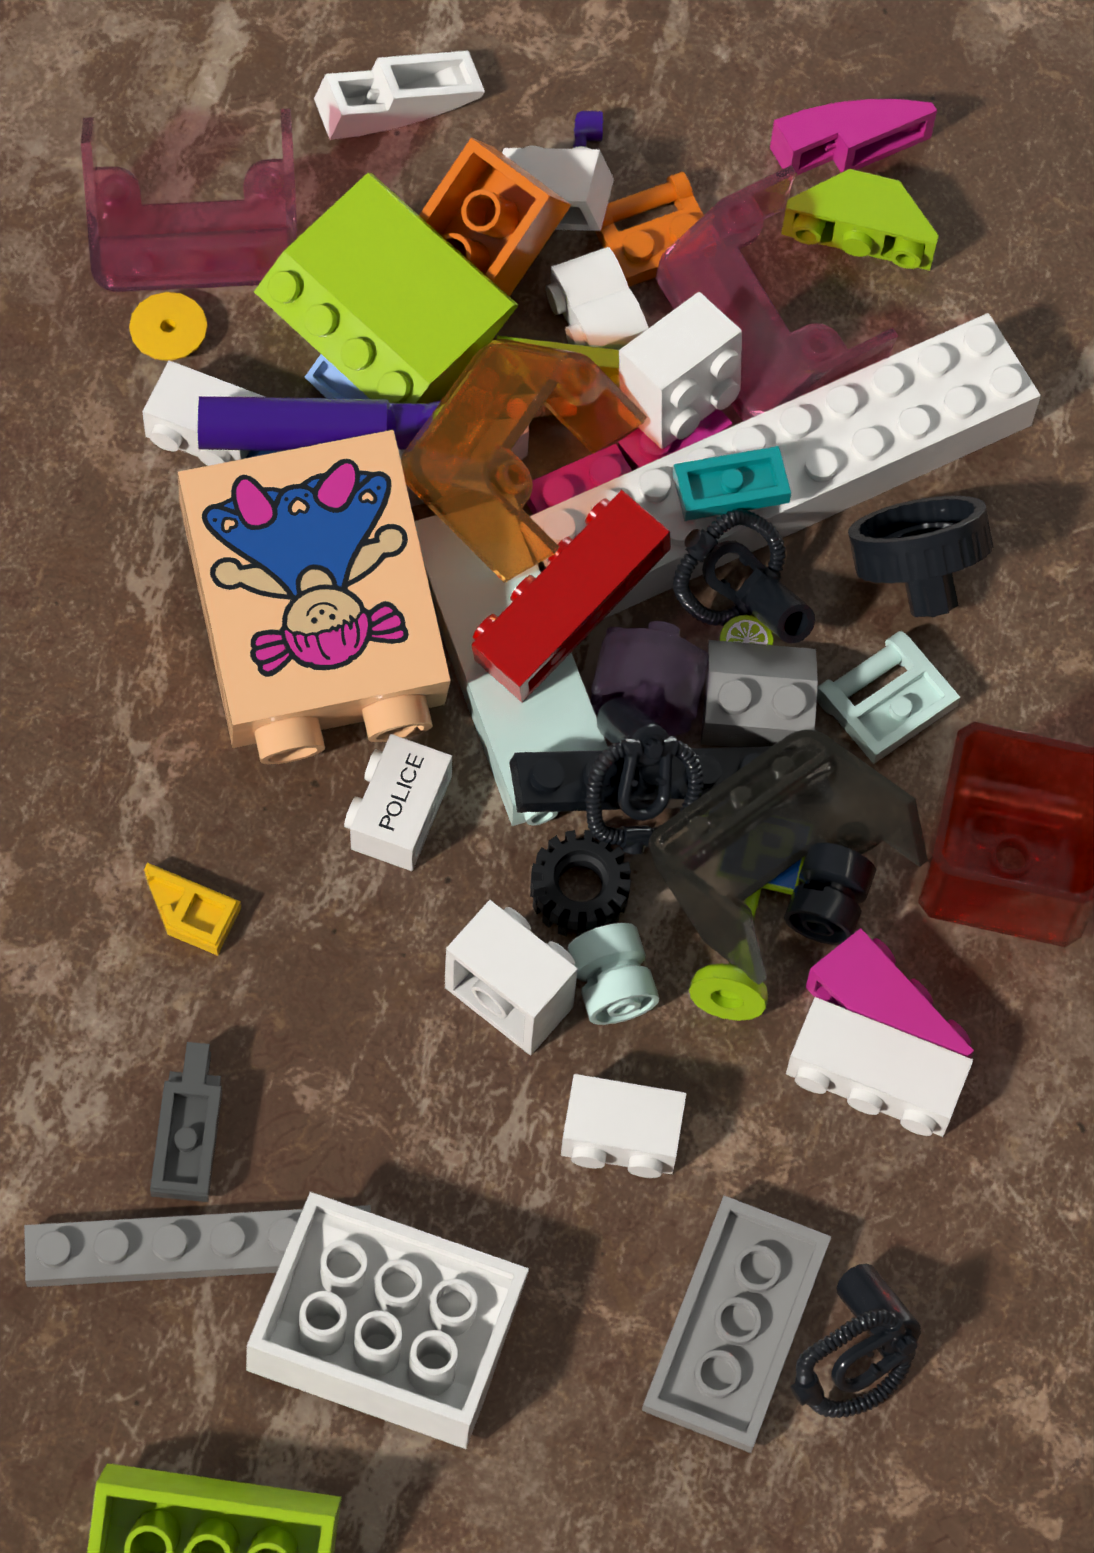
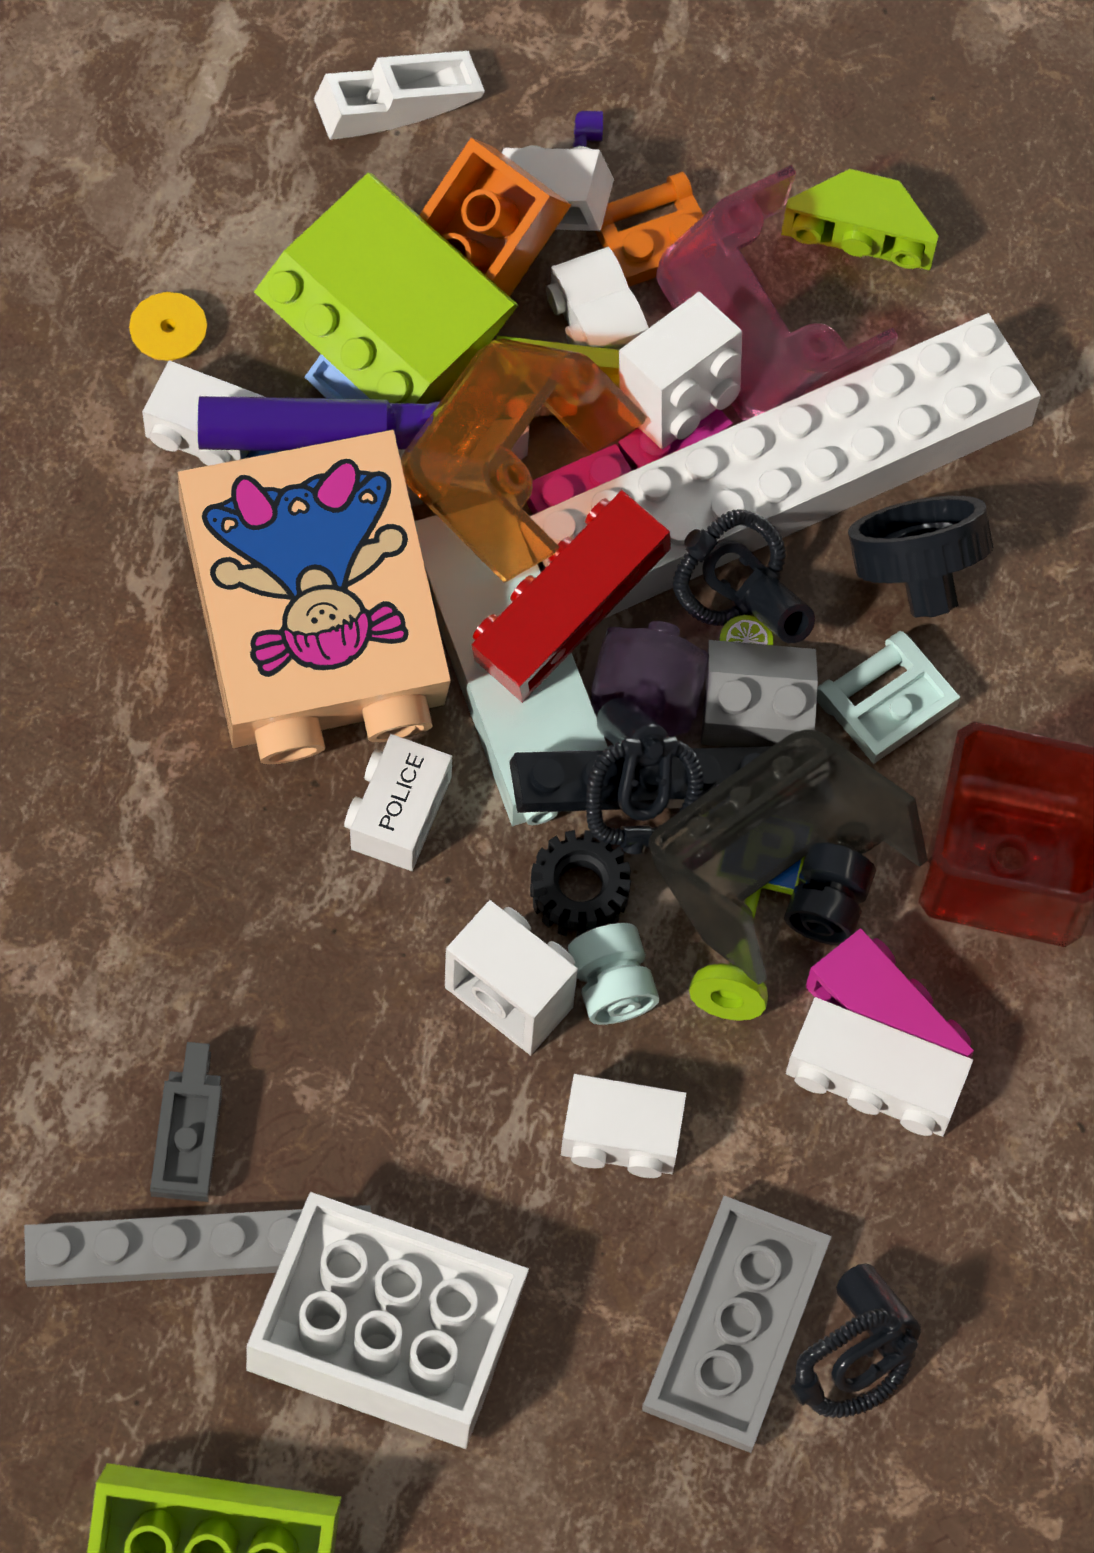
(189, 241): clear pink windscreen -> none
(192, 910): yellow tile -> none
(731, 482): teal plate -> none
(850, 133): dark pink slope -> none

